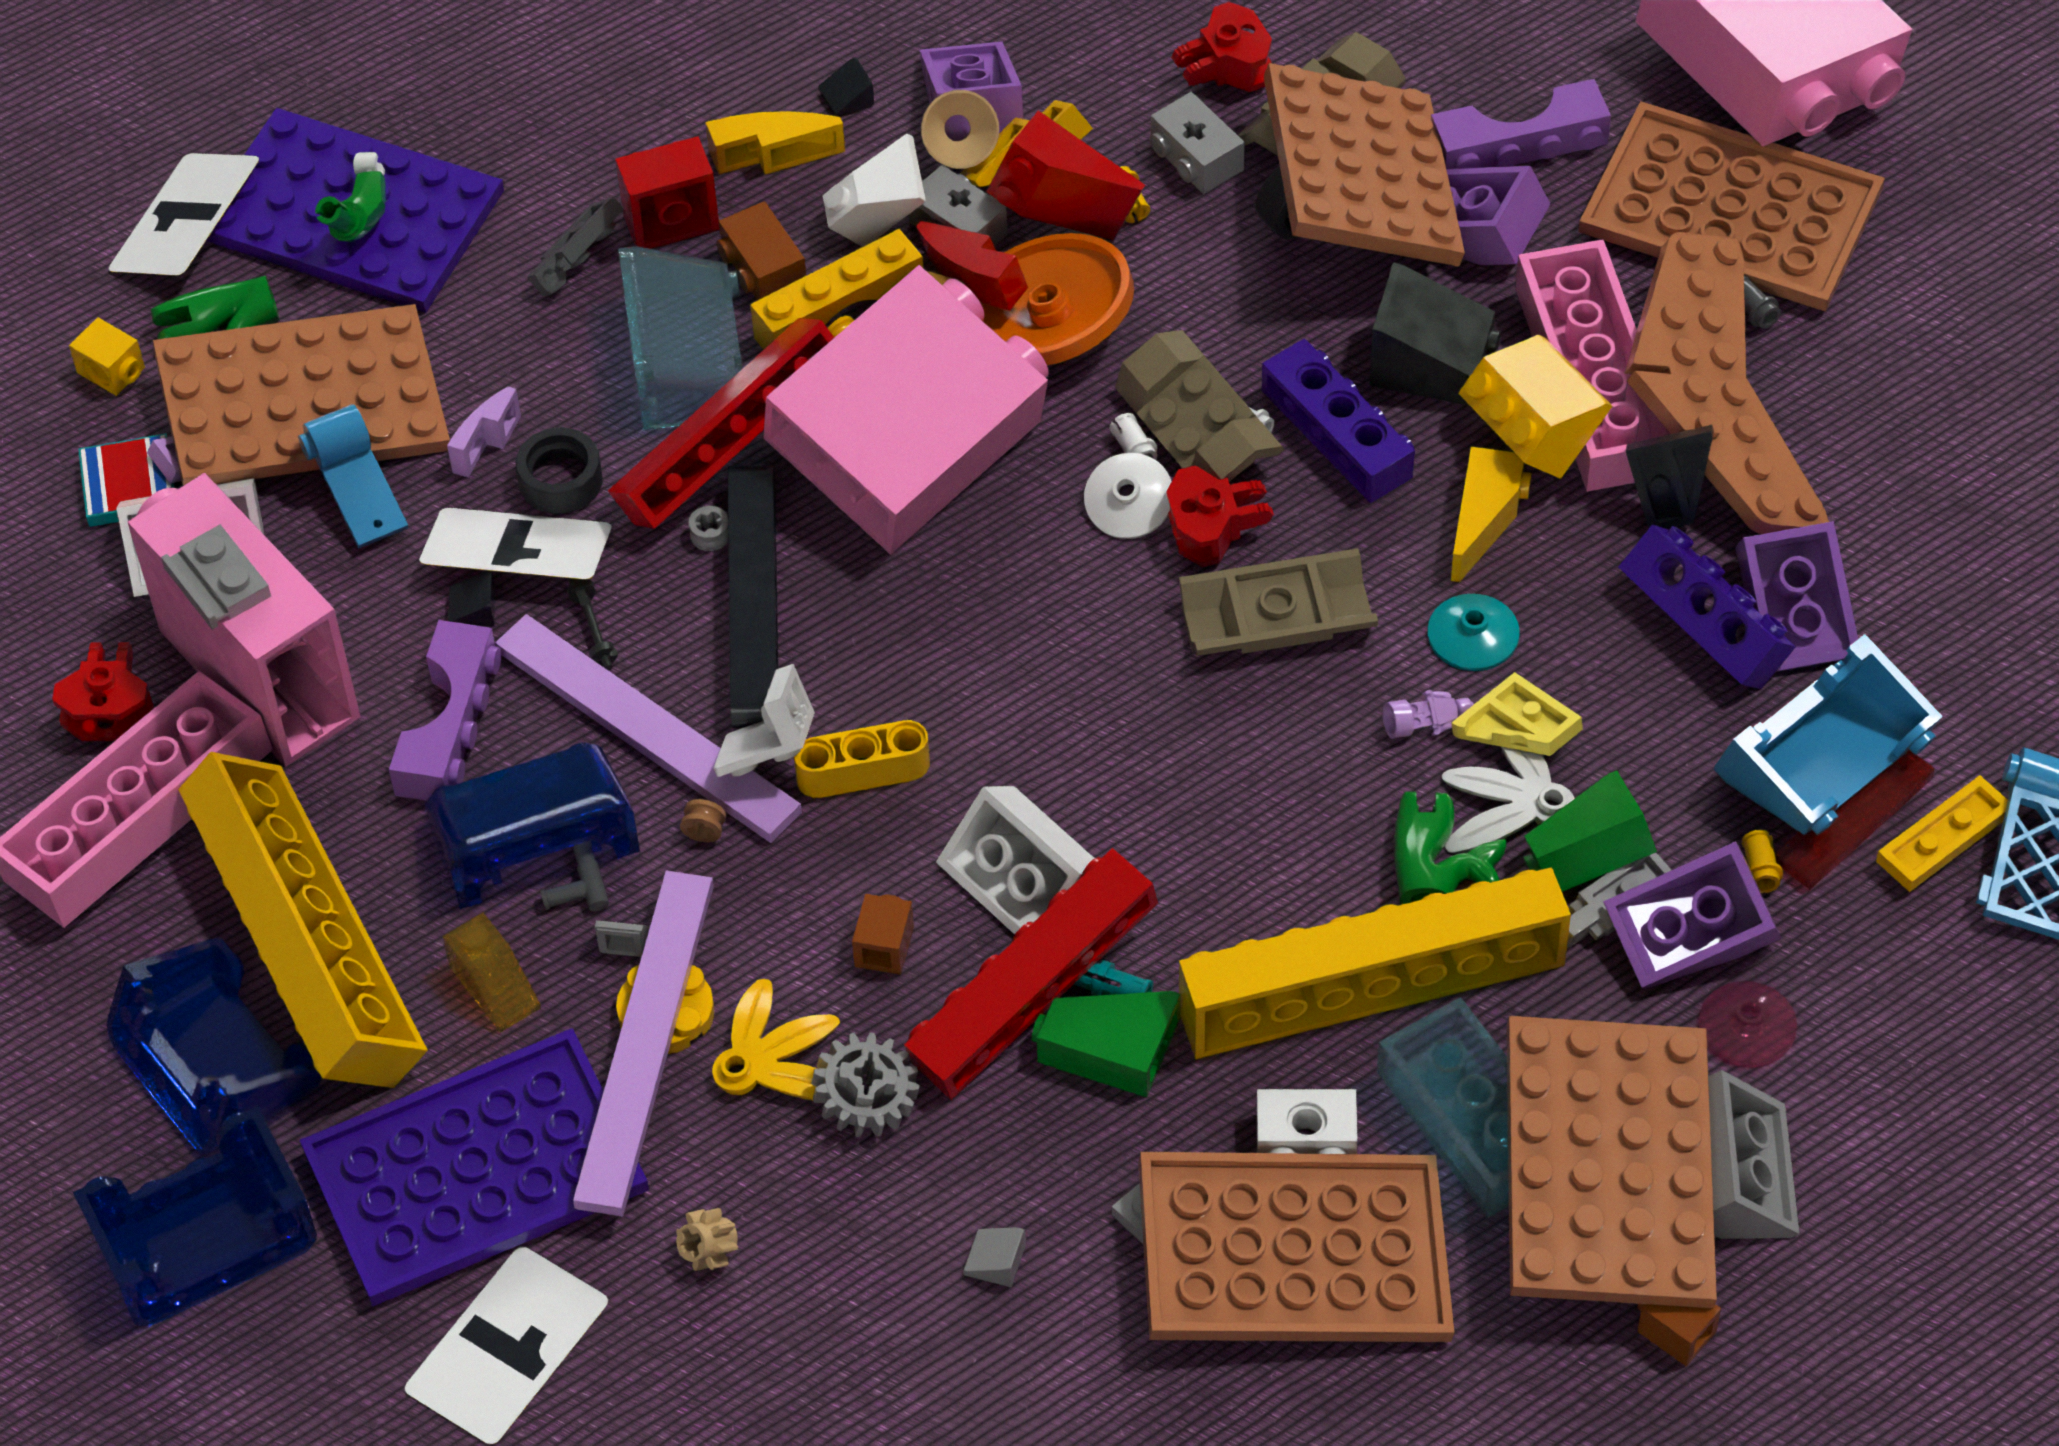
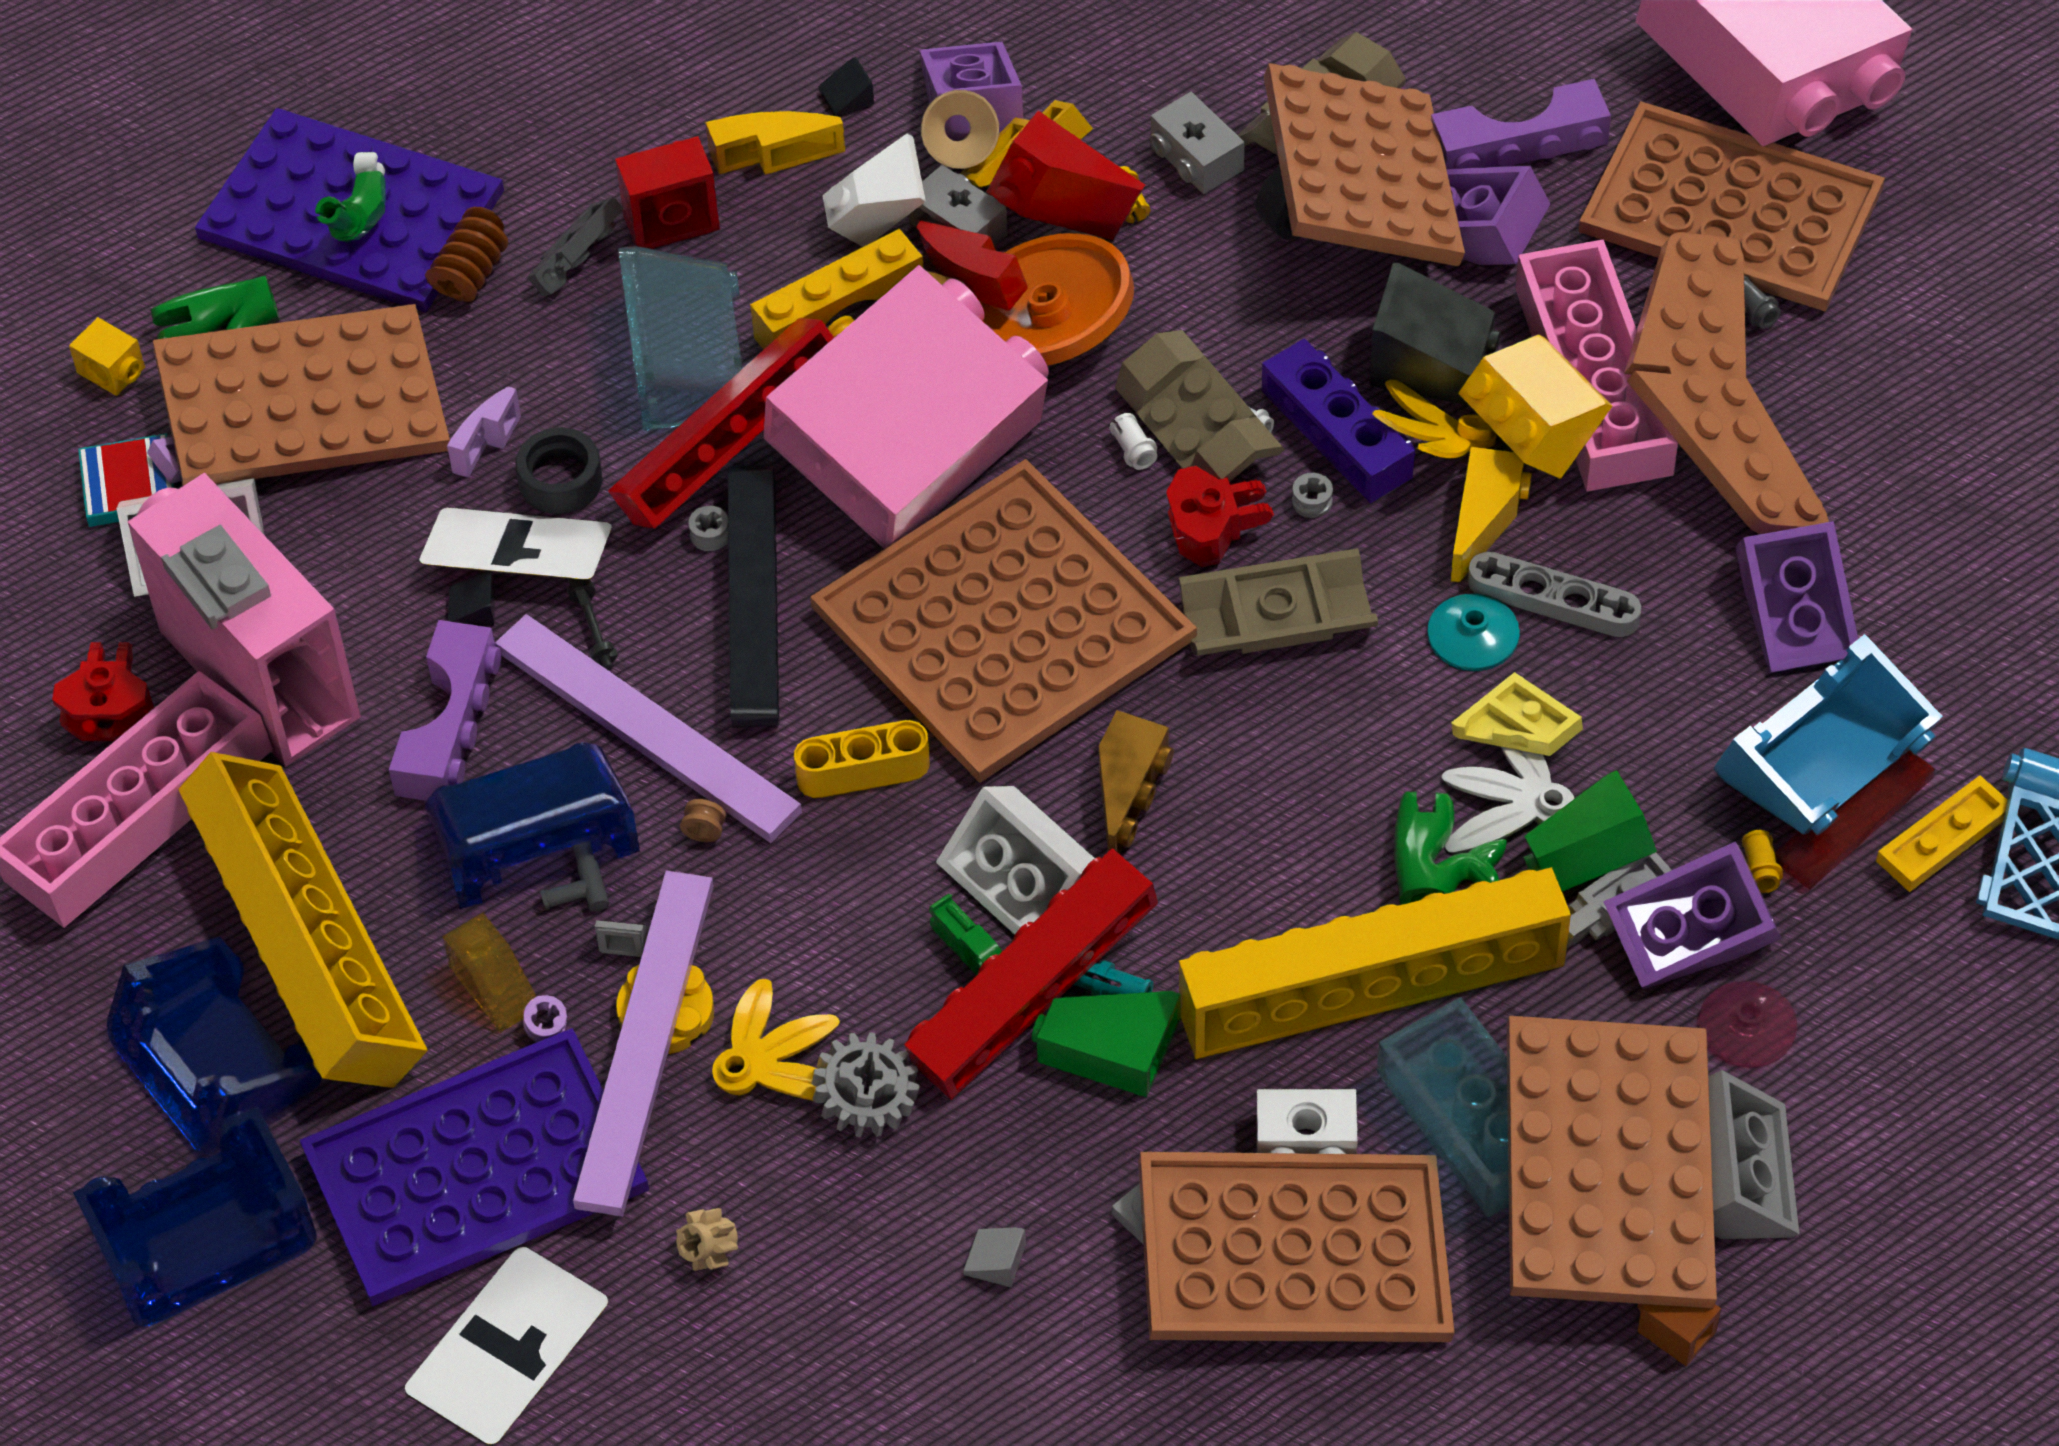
(183, 214): white sticker -> none
(353, 474): dark azure door -> none
(468, 255): none -> dark orange piece
(548, 1003): none -> lavender bush
(760, 251): dark orange brick -> none
(781, 734): white bracket -> none
(883, 933): dark orange brick -> none
(961, 934): none -> green piece
(1003, 619): none -> nougat plate
(1129, 764): none -> pearl gold slope
(1132, 514): white dish -> none
(1227, 51): red hinge -> none
(1312, 483): none -> light grey bush
(1435, 711): lavender piece -> none
(1446, 434): none -> yellow plant
(1551, 600): none -> light grey beam
(1652, 569): dark purple brick -> none
(1670, 475): black wing -> none

